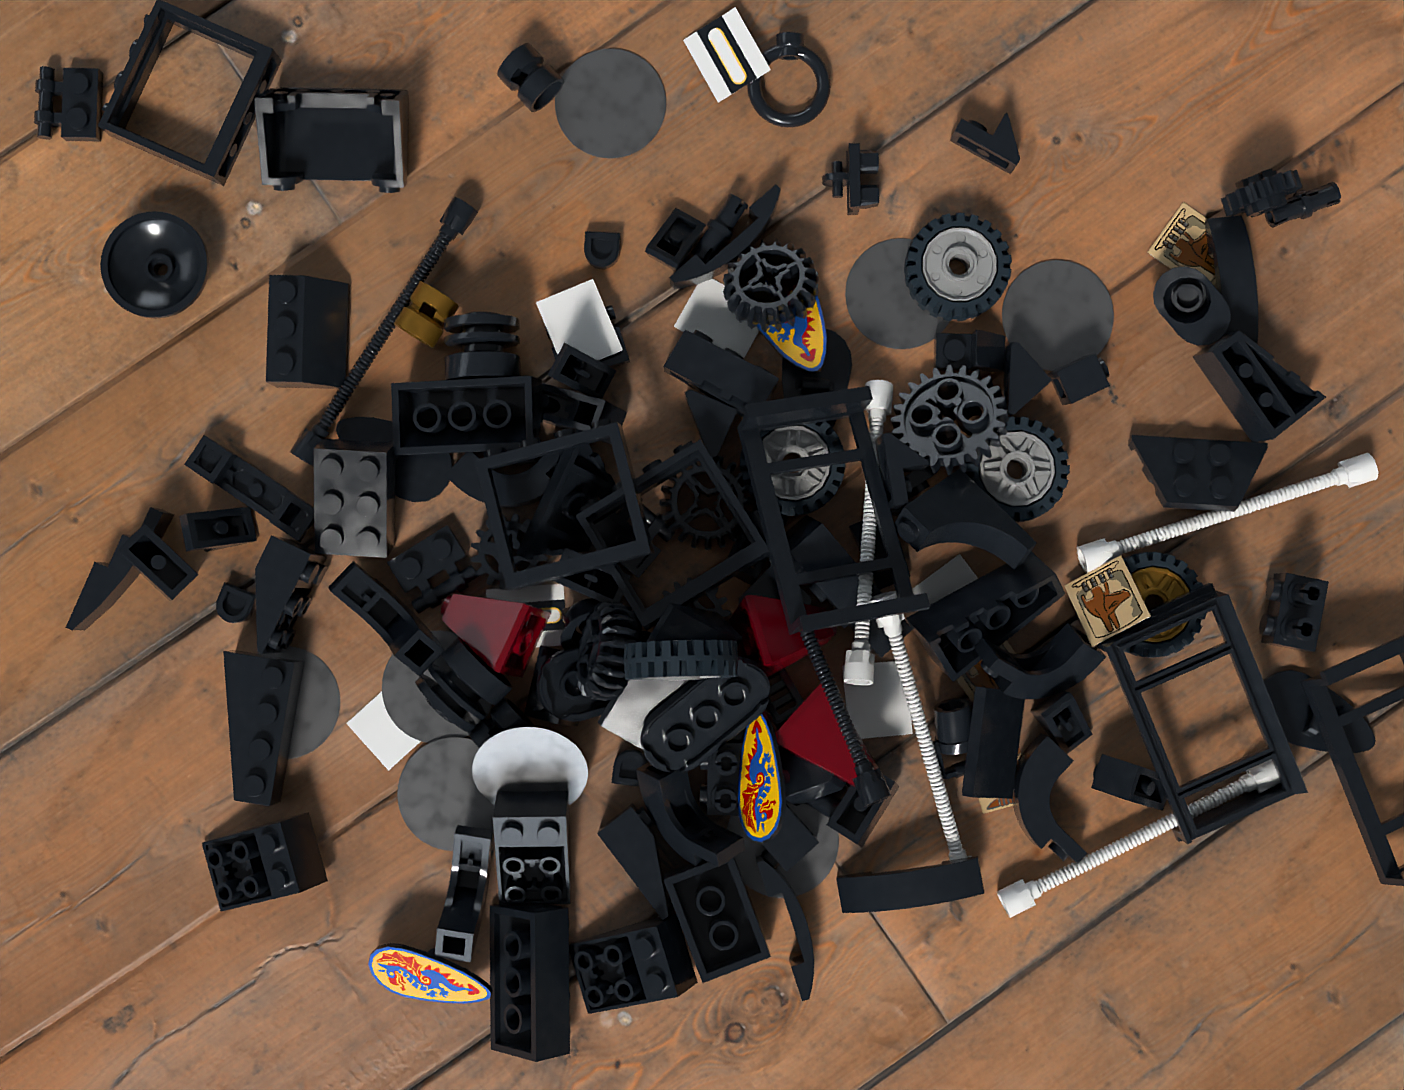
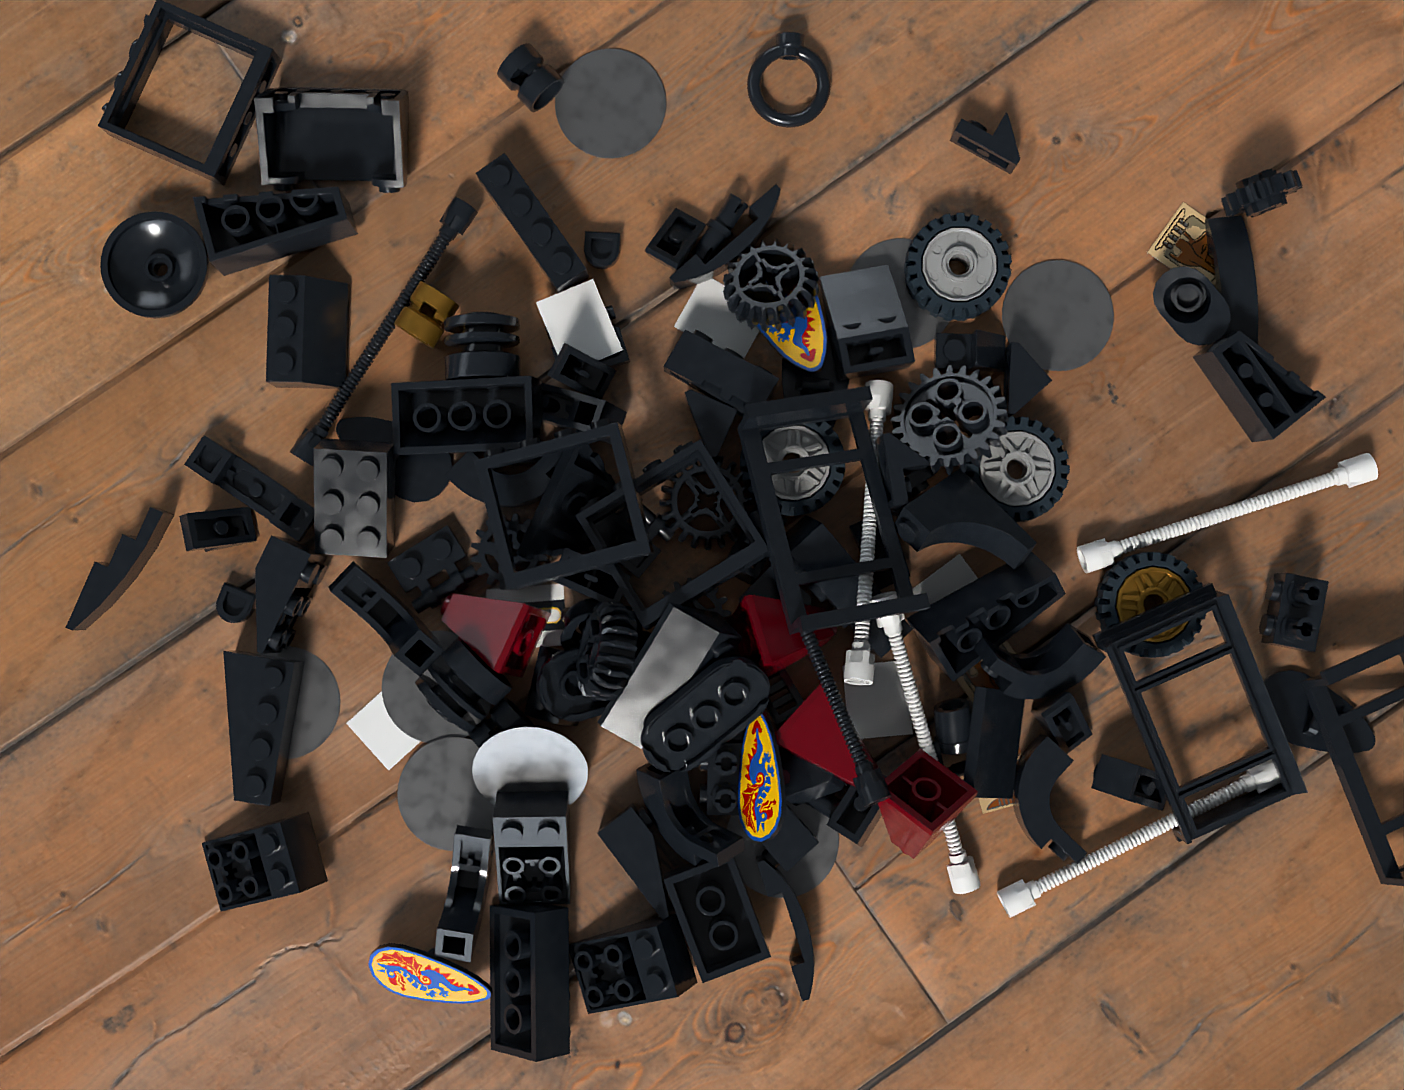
(80, 104): black plate -> none
(157, 562): black slope -> none
(271, 226): none -> black wedge
(532, 224): none -> black arch
(625, 767): black tile -> none
(680, 660): black wheel -> none
(726, 54): sticker -> none
(857, 163): black hips -> none
(866, 323): none -> black slope
(910, 887): black slope -> none
(922, 802): none -> dark red slope
(1080, 379): black brick -> none
(1107, 601): sticker -> none
(1198, 471): black wing -> none
(1304, 204): black pin -> none

